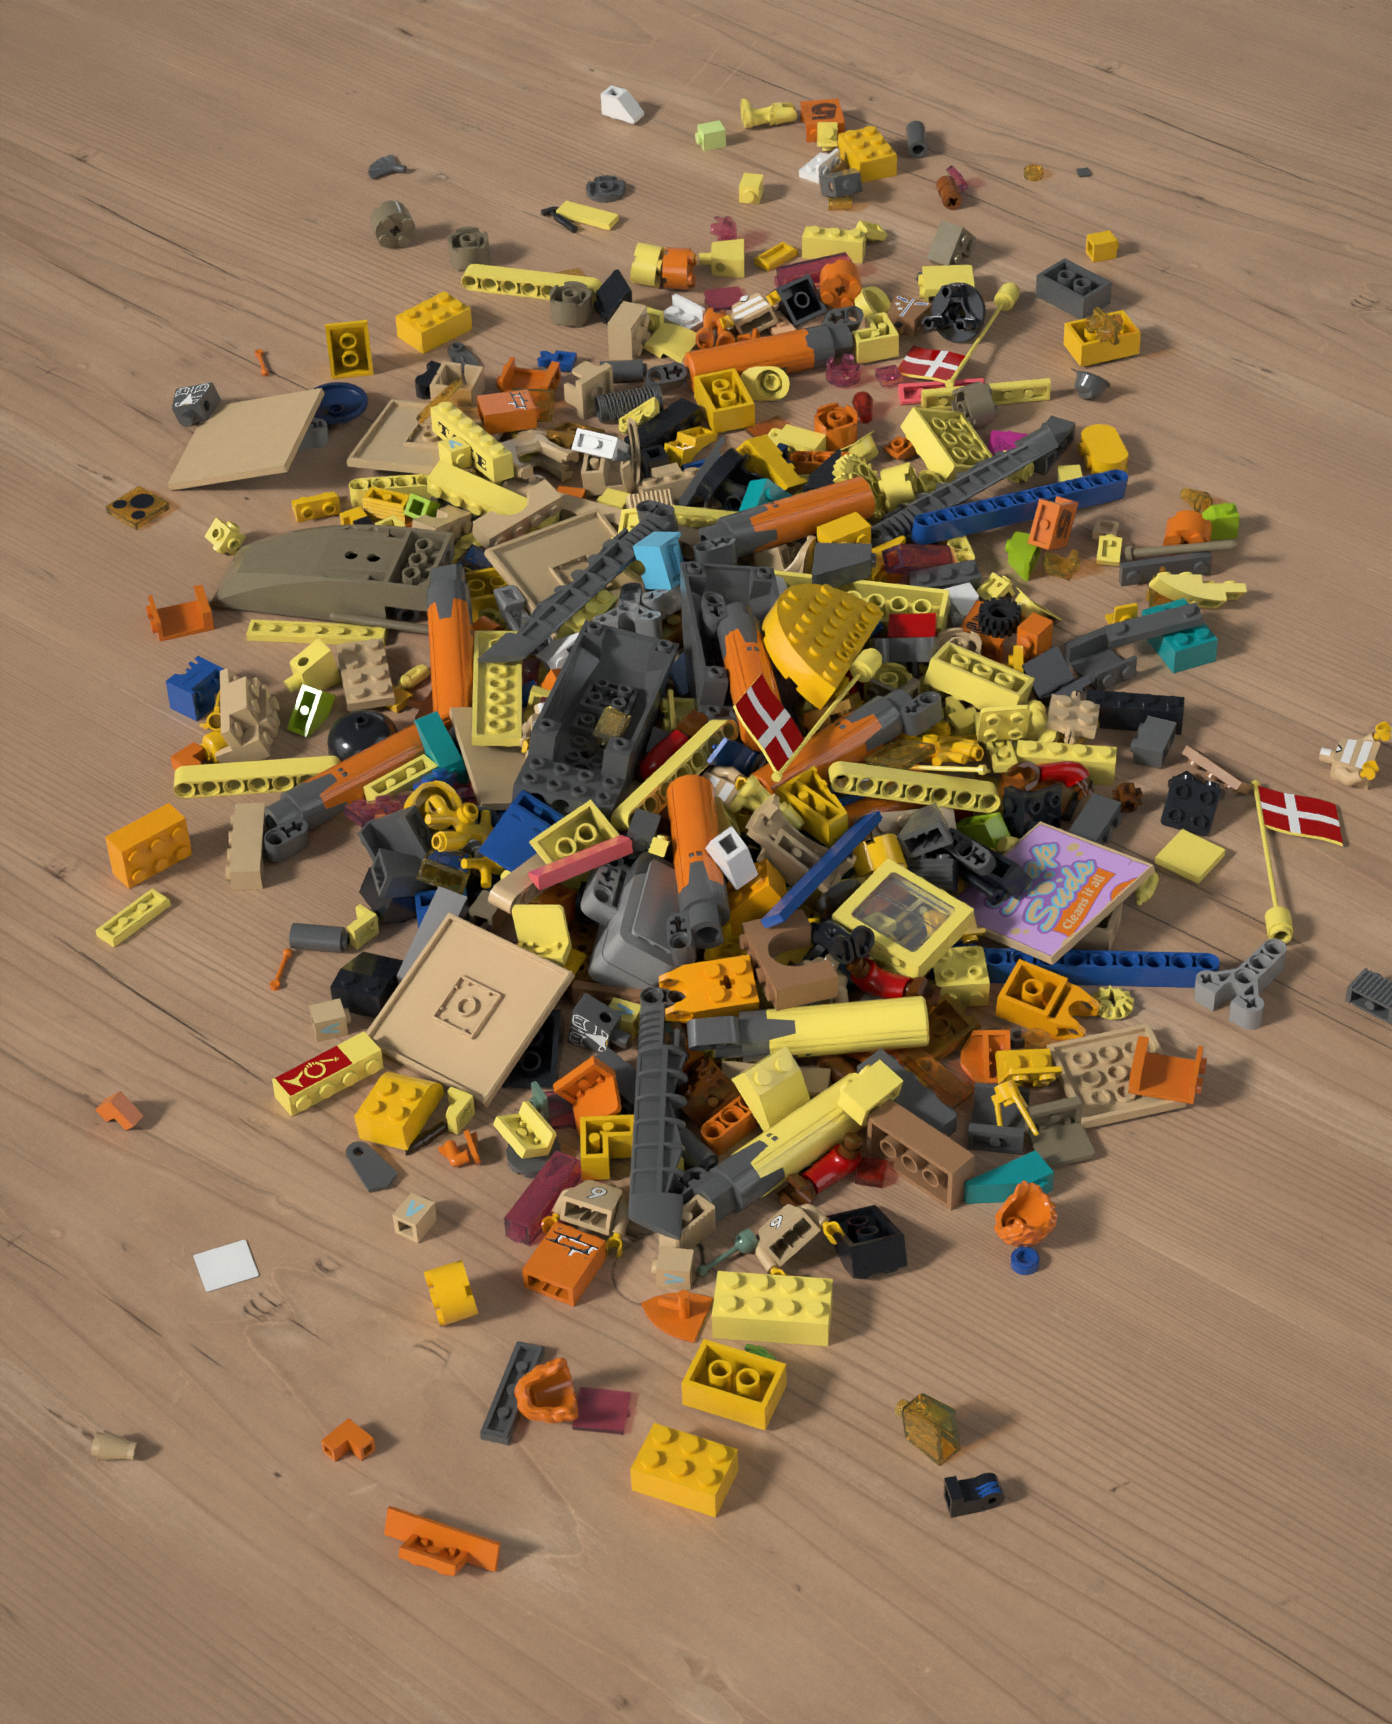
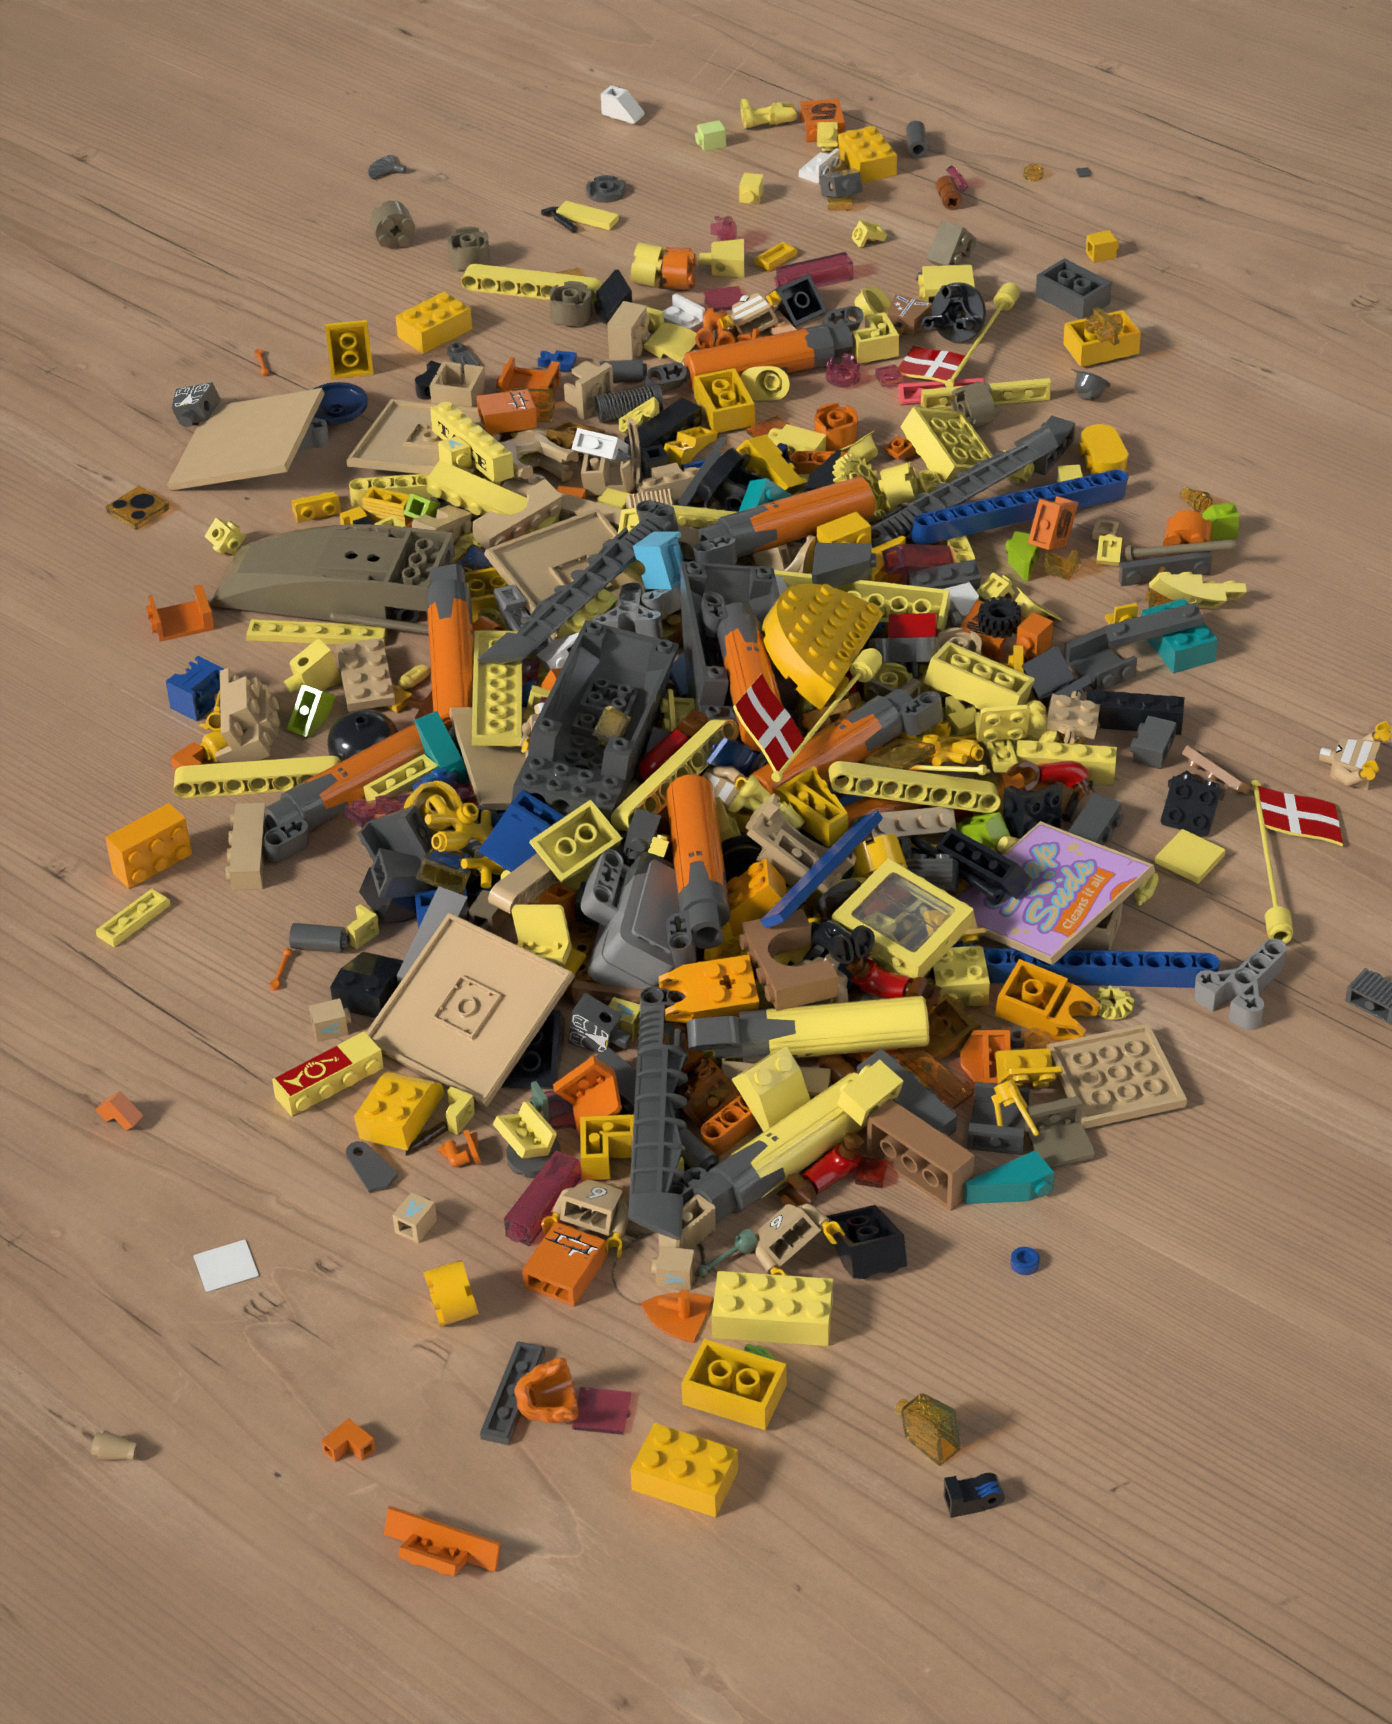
(443, 396): clear yellow tile -> none
(581, 862): coral slope -> none
(732, 857): white slope -> none
(828, 241): light yellow brick -> none
(840, 284): orange brick -> none
(863, 405): clear red cone -> none
(924, 832): dark grey slope -> none
(971, 859): dark grey beam -> none
(1003, 440): dark pink piece -> none
(1025, 1216): orange hair -> none
(1128, 796): reddish brown gear -> none
(1166, 1075): orange panel -> none

